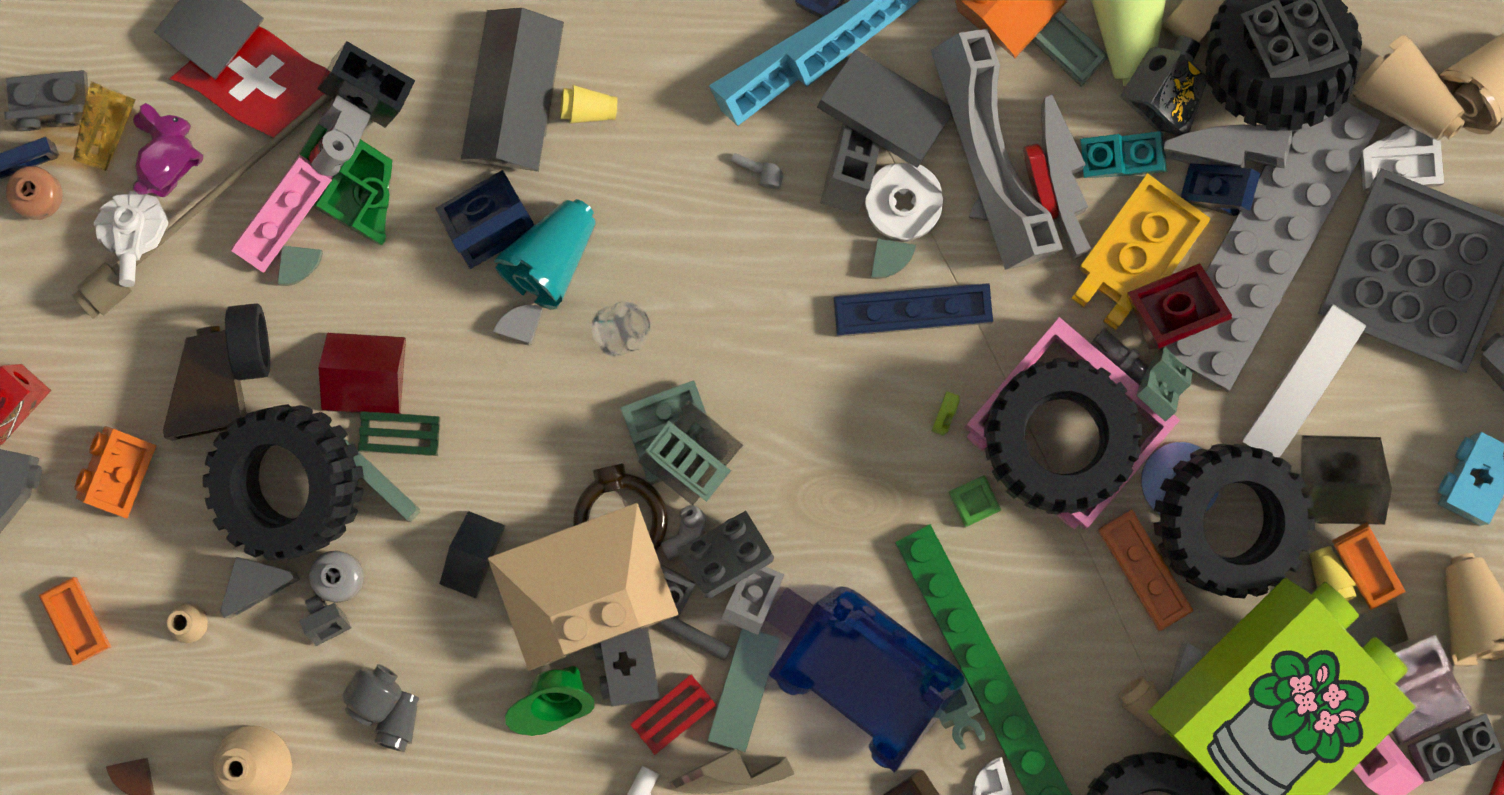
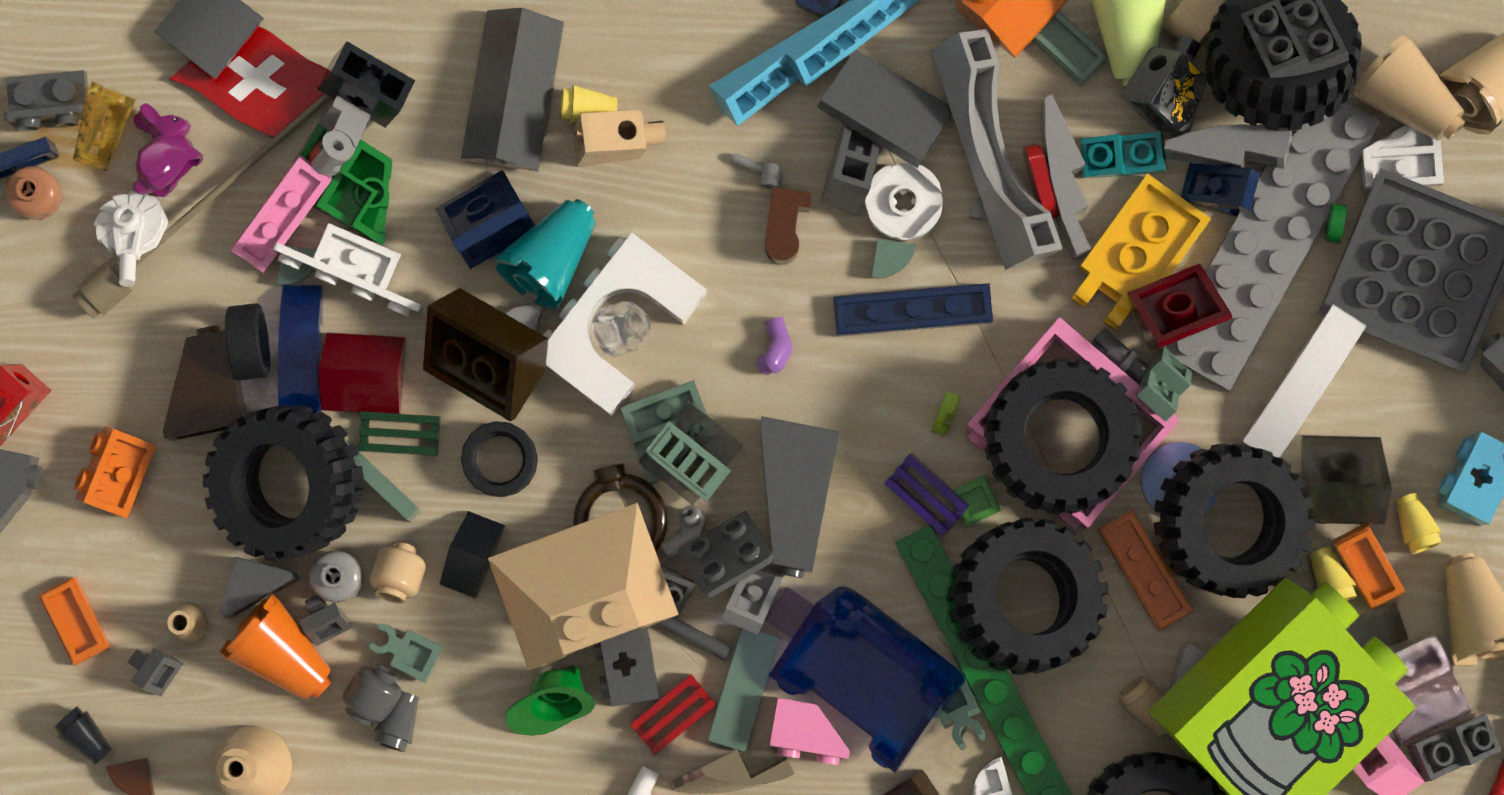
(83, 735): none -> black cone
(154, 670): none -> dark grey tile
(278, 651): none -> orange cone
(300, 346): none -> clear blue slope
(354, 261): none -> white bracket
(397, 573): none -> tan head
(412, 654): none -> sand green plate
(481, 435): none -> black tyre
(483, 352): none -> dark brown slope
(599, 139): none -> tan torso
(632, 270): none -> white arch
(778, 350): none -> medium lavender arm
(781, 239): none -> reddish brown leg
(797, 482): none -> dark grey slope
(805, 728): none -> bright pink slope
(902, 472): none -> dark purple tile
(1076, 584): none -> black tyre
(1335, 223): none -> green tile
(1417, 524): none -> light yellow cone

